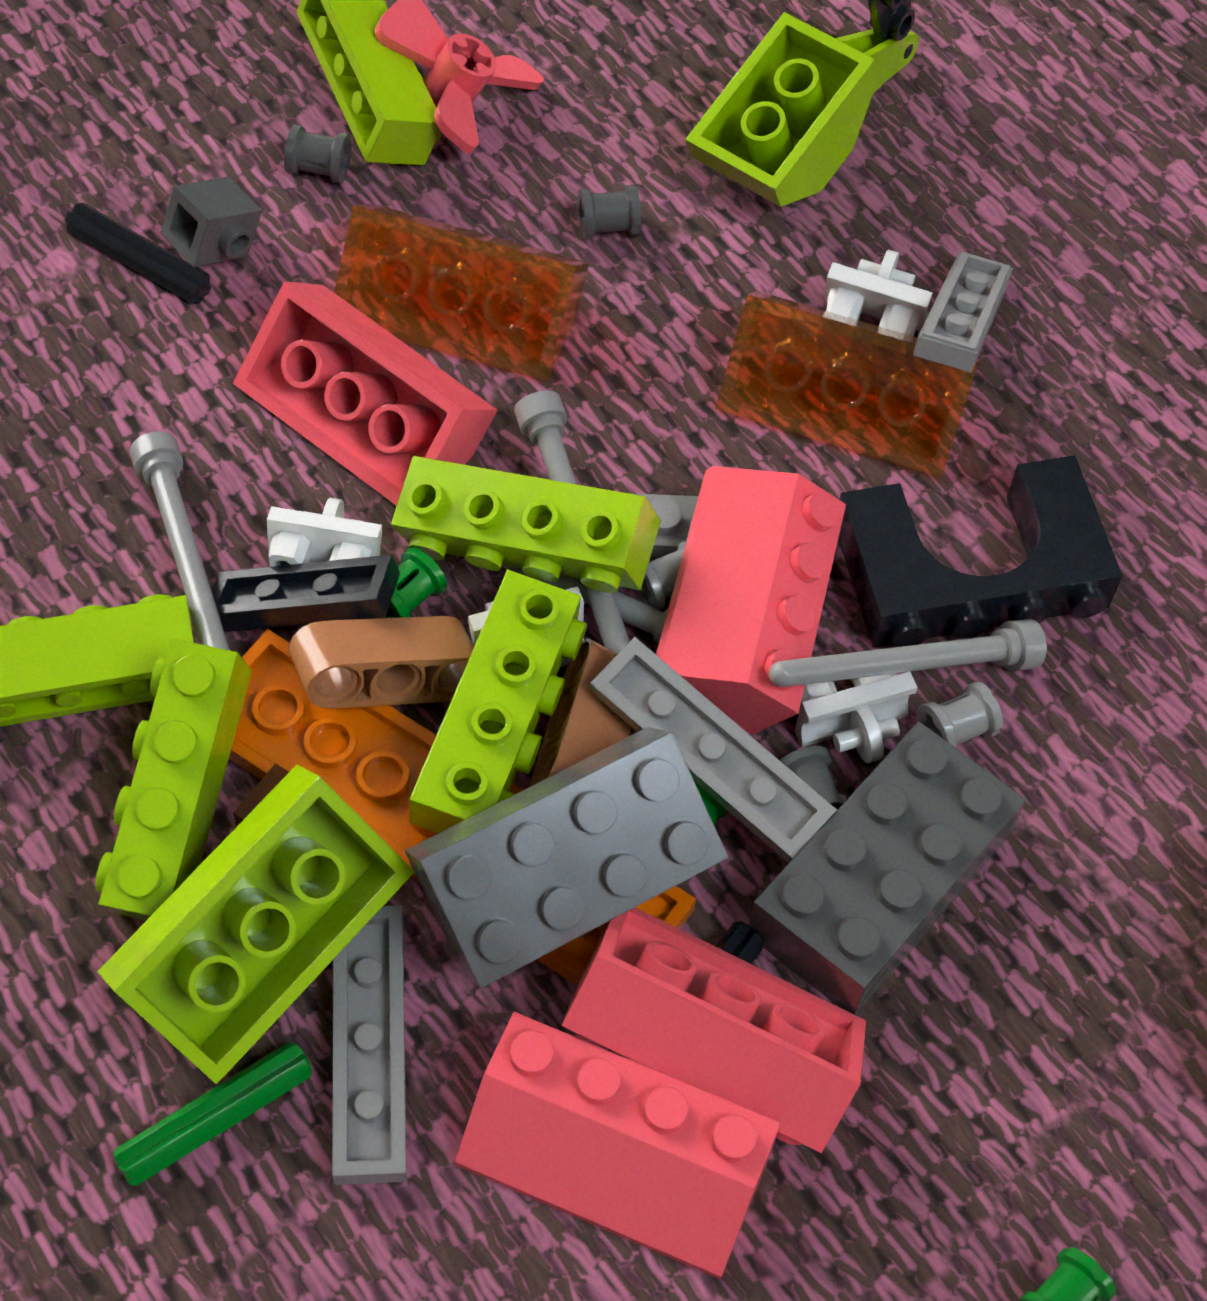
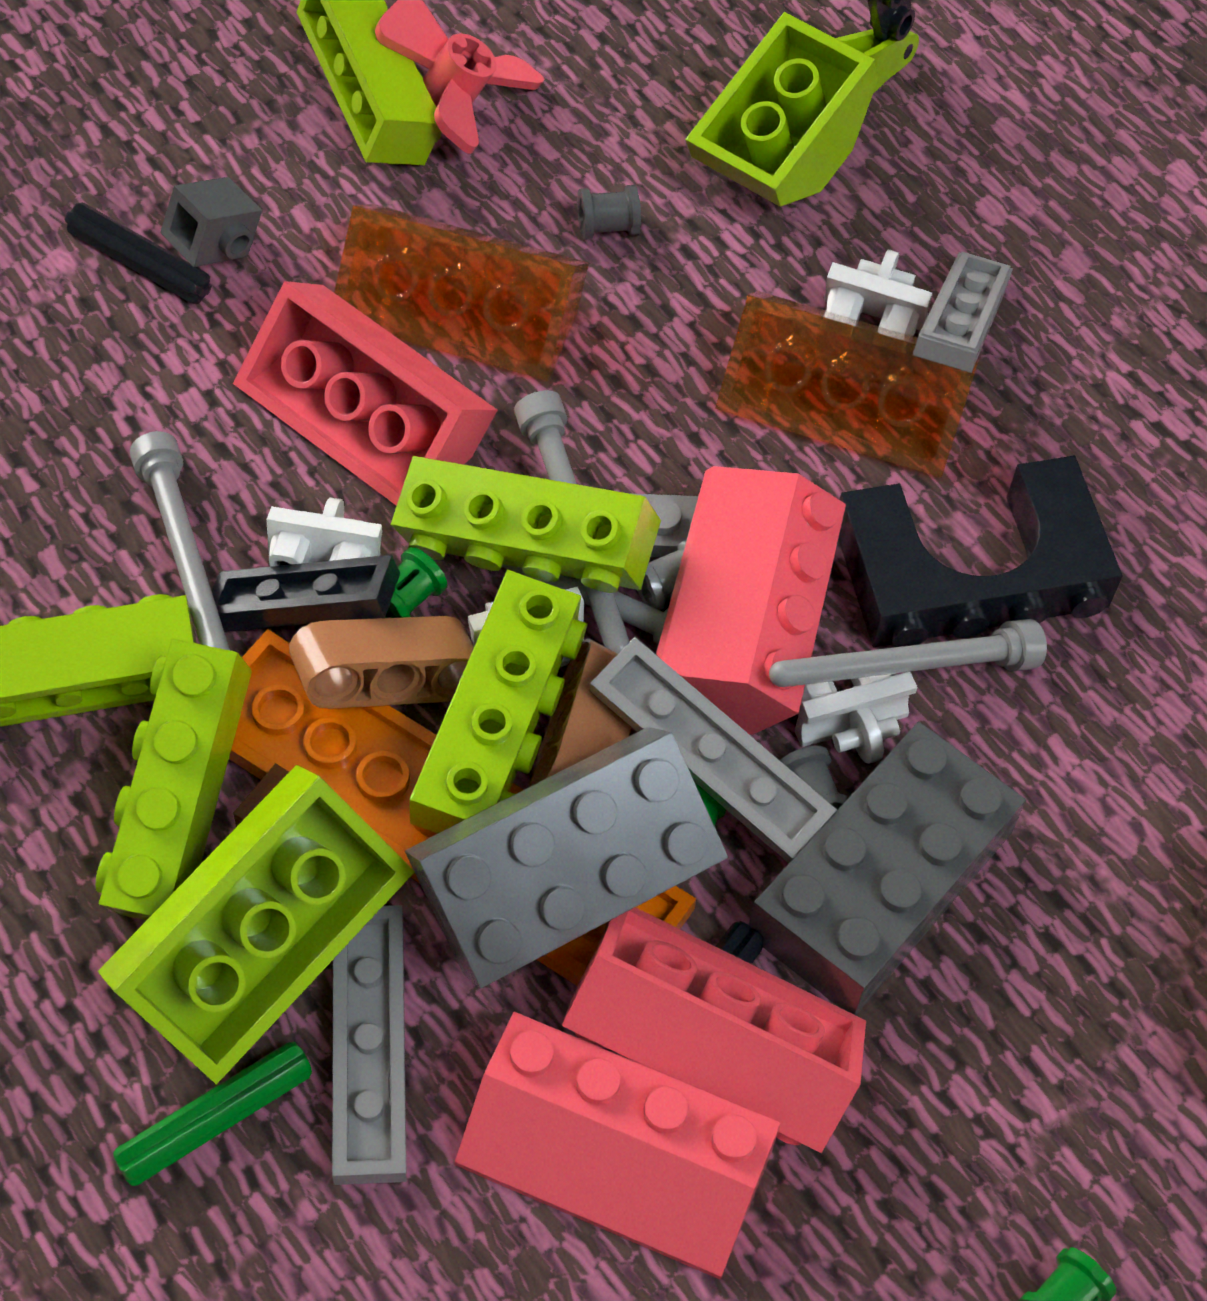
(317, 153): dark grey bush -> none
(963, 716): light grey bush -> none

